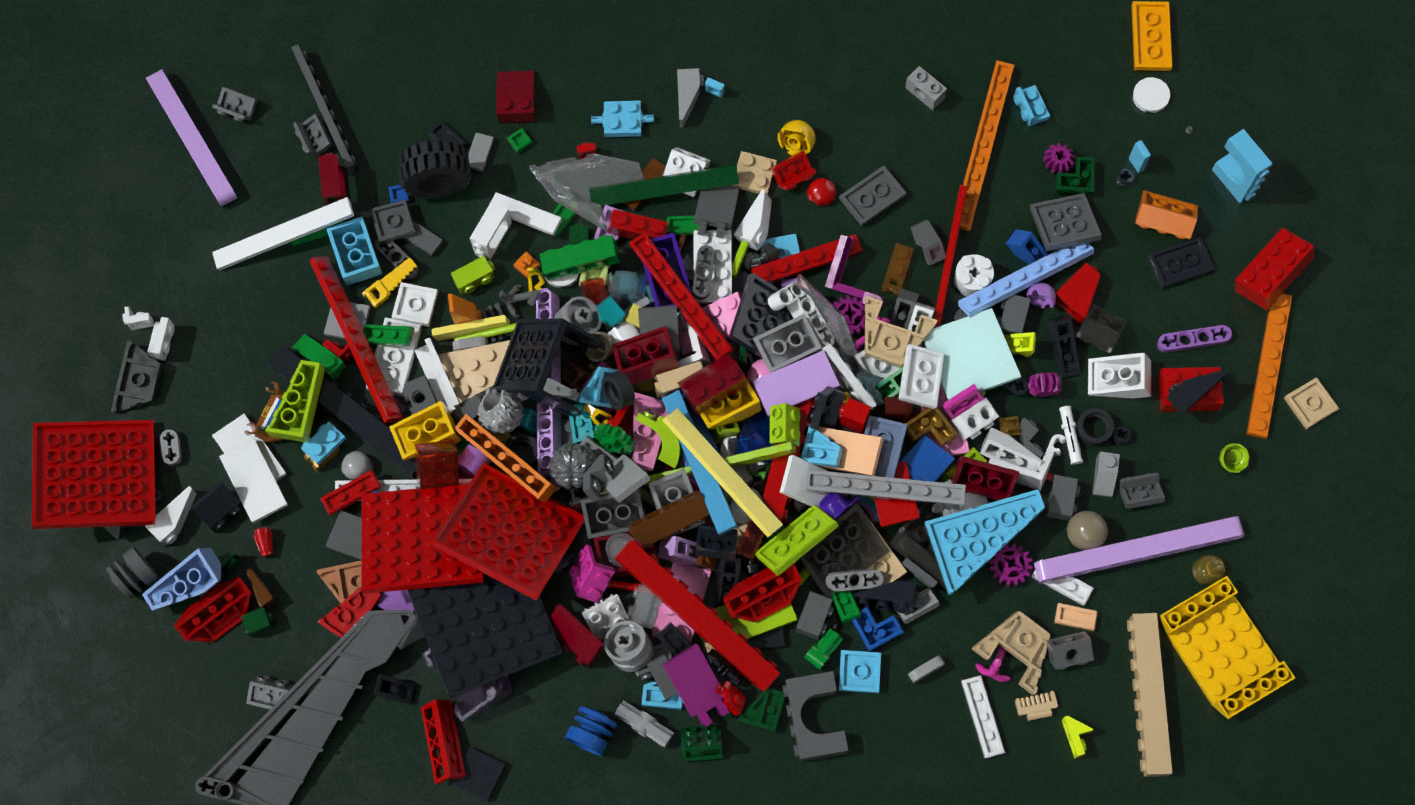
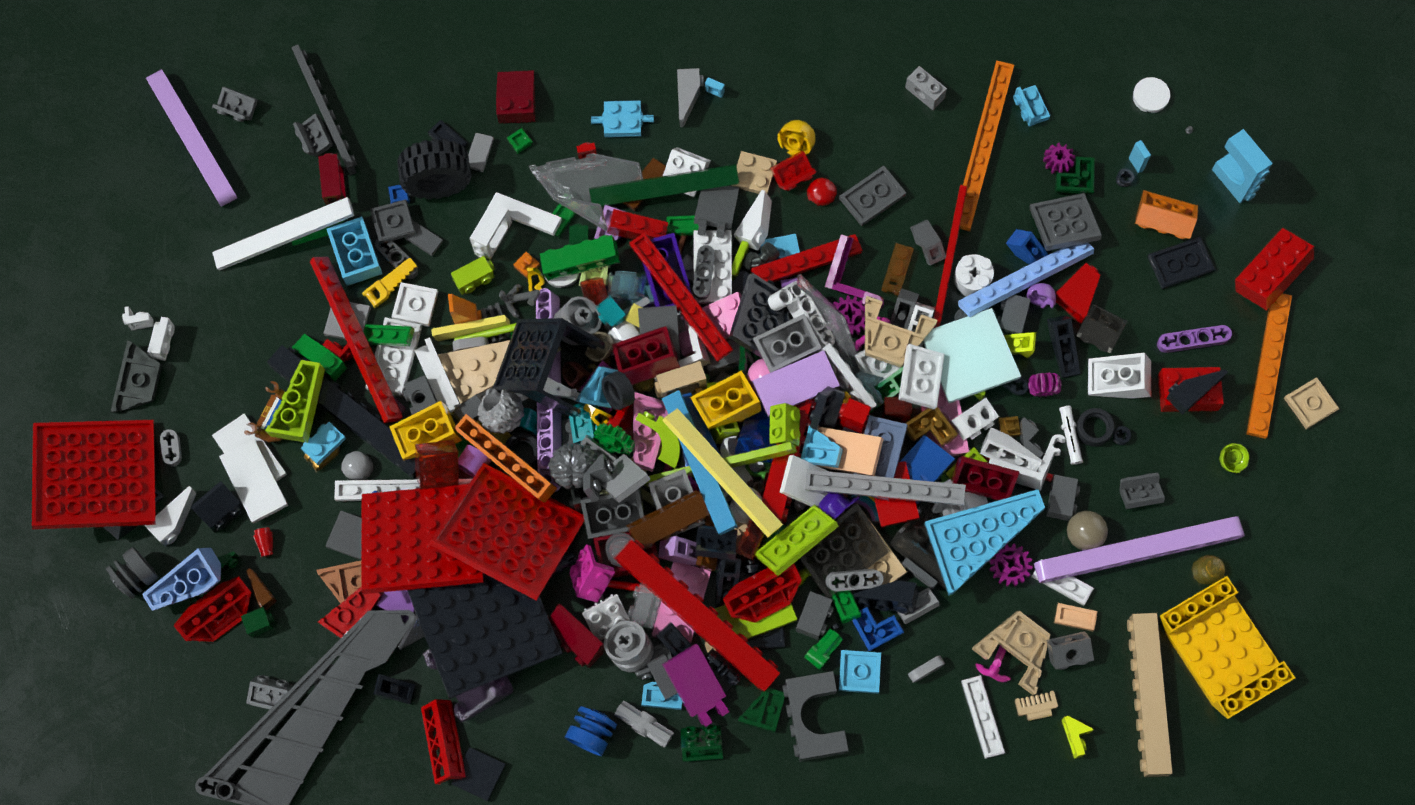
(350, 492): red tile -> none
(713, 383): dark red slope -> none
(733, 698): red plate -> none
(963, 401): dark pink tile -> none
(1105, 474): light grey slope -> none
(1151, 36): light orange plate -> none

